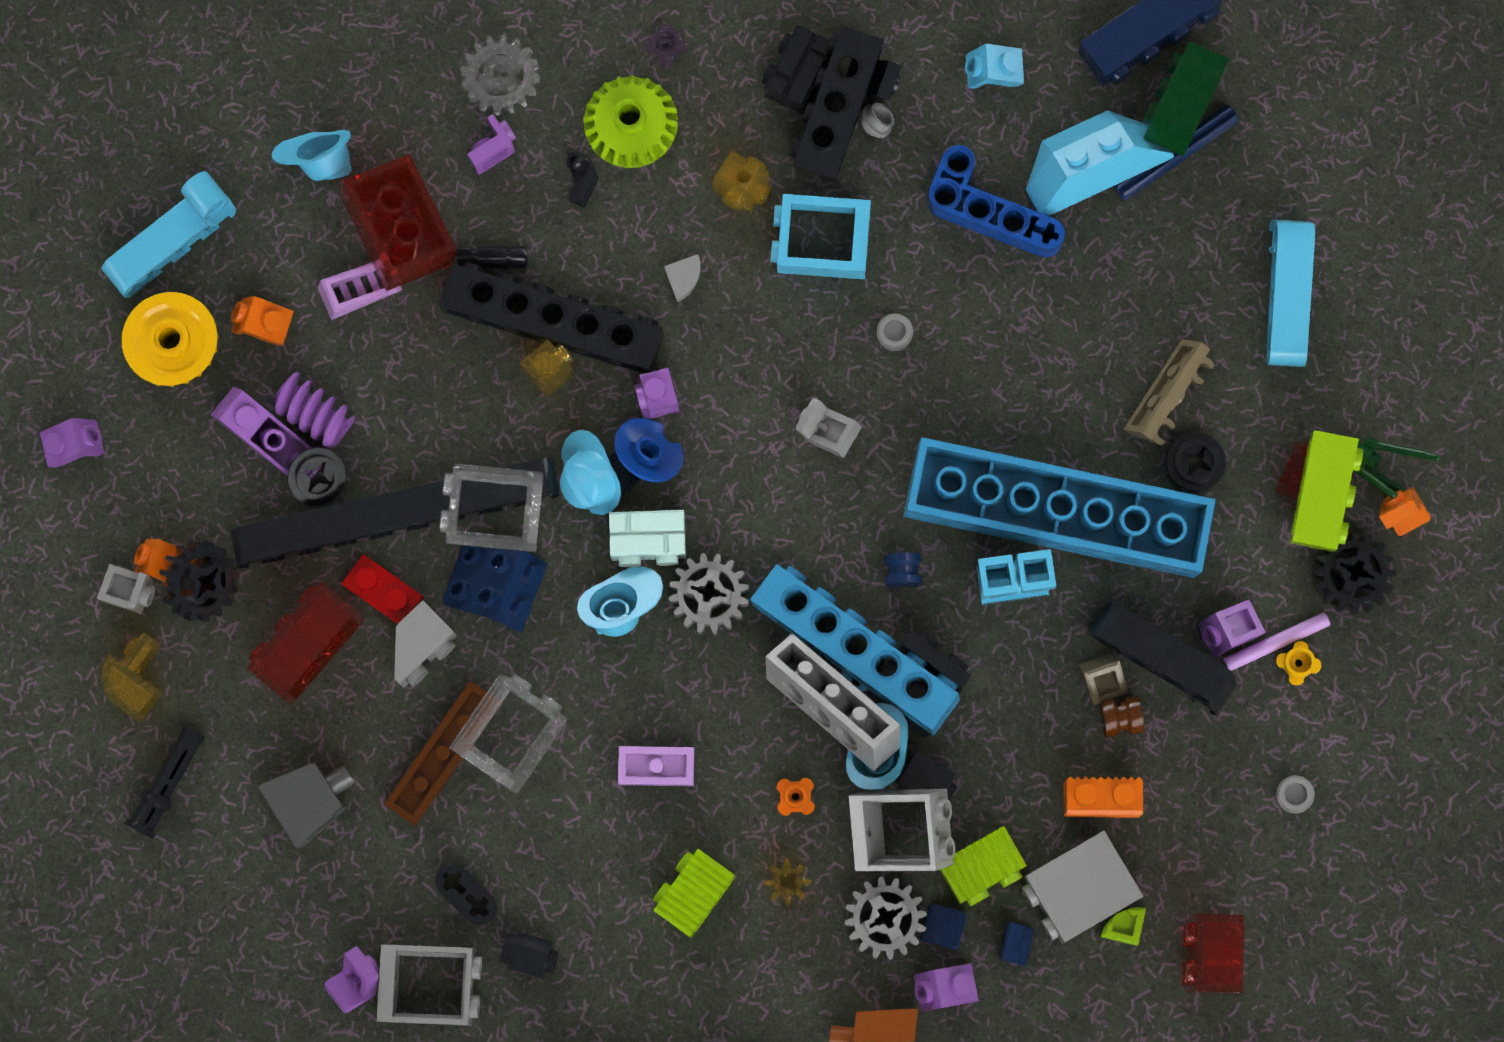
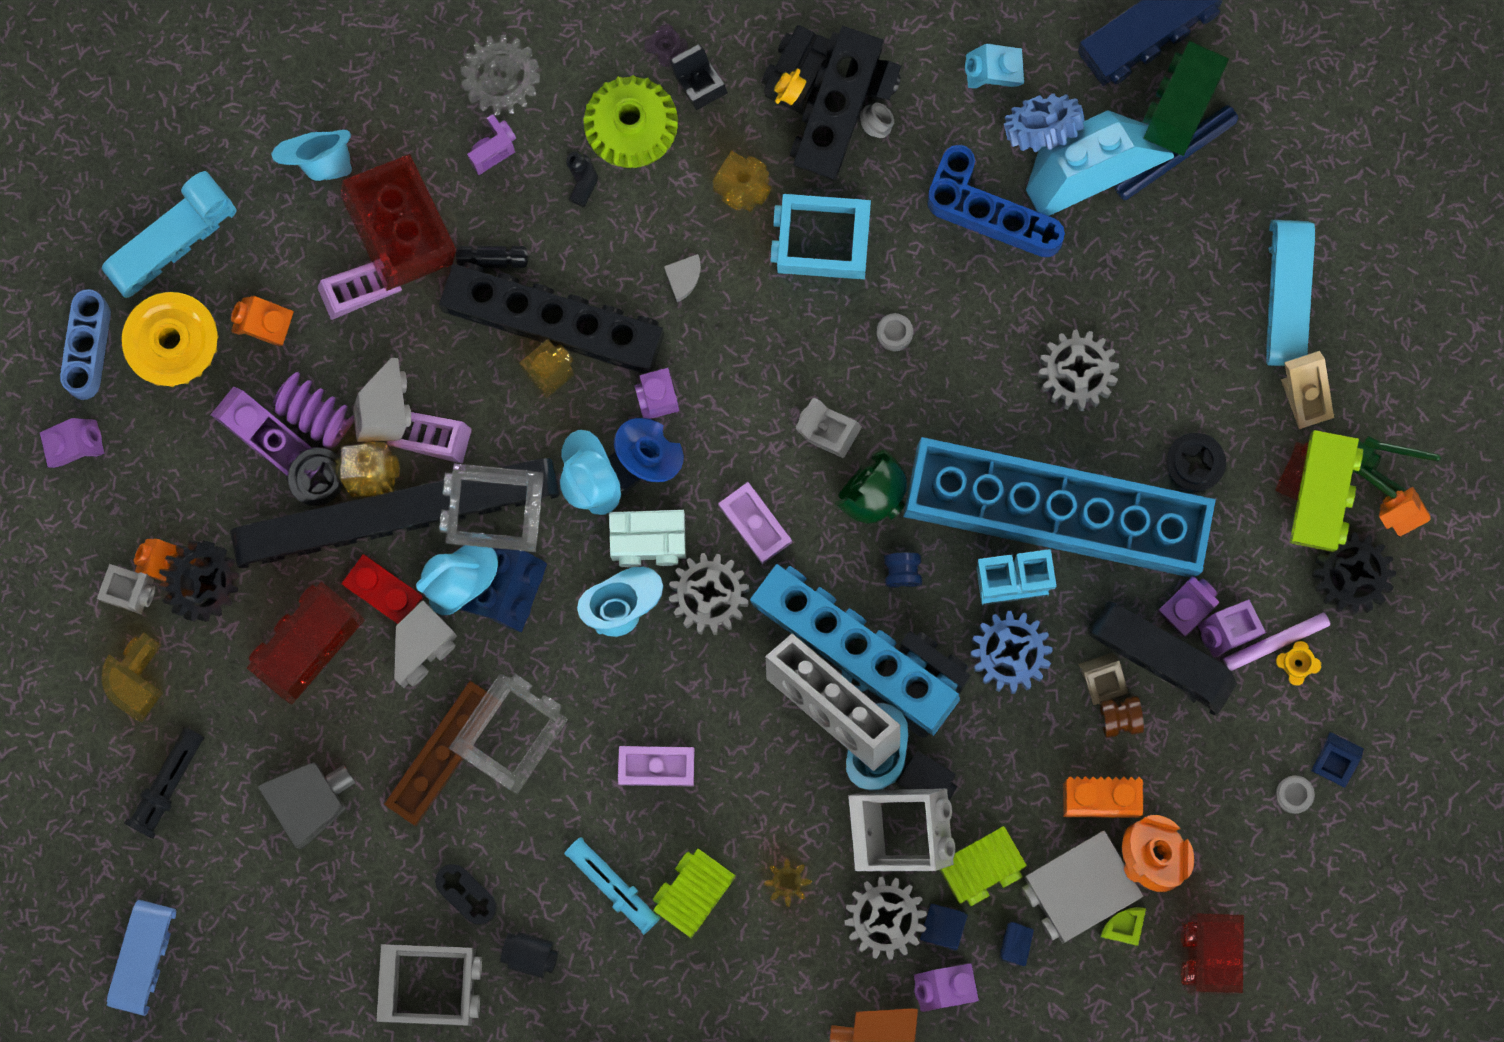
(79, 329): none -> medium blue beam
(139, 957): none -> medium blue beam
(356, 981): medium lavender bracket -> none
(368, 469): none -> clear yellow brick
(381, 407): none -> light grey slope
(457, 577): none -> medium azure piece
(458, 441): none -> lavender slope
(644, 918): none -> medium azure pin
(697, 77): none -> black bracket
(755, 523): none -> lavender plate
(789, 87): none -> yellow plate
(803, 804): orange plate -> none
(875, 490): none -> dark green cylinder
(1003, 636): none -> medium blue gear
(1044, 122): none -> medium blue gear
(1095, 368): none -> light grey gear
(1141, 861): none -> orange plate
(1168, 391): dark tan plate -> none
(1189, 605): none -> medium lavender bracket
(1308, 389): none -> tan slope
(1337, 759): none -> dark blue slope

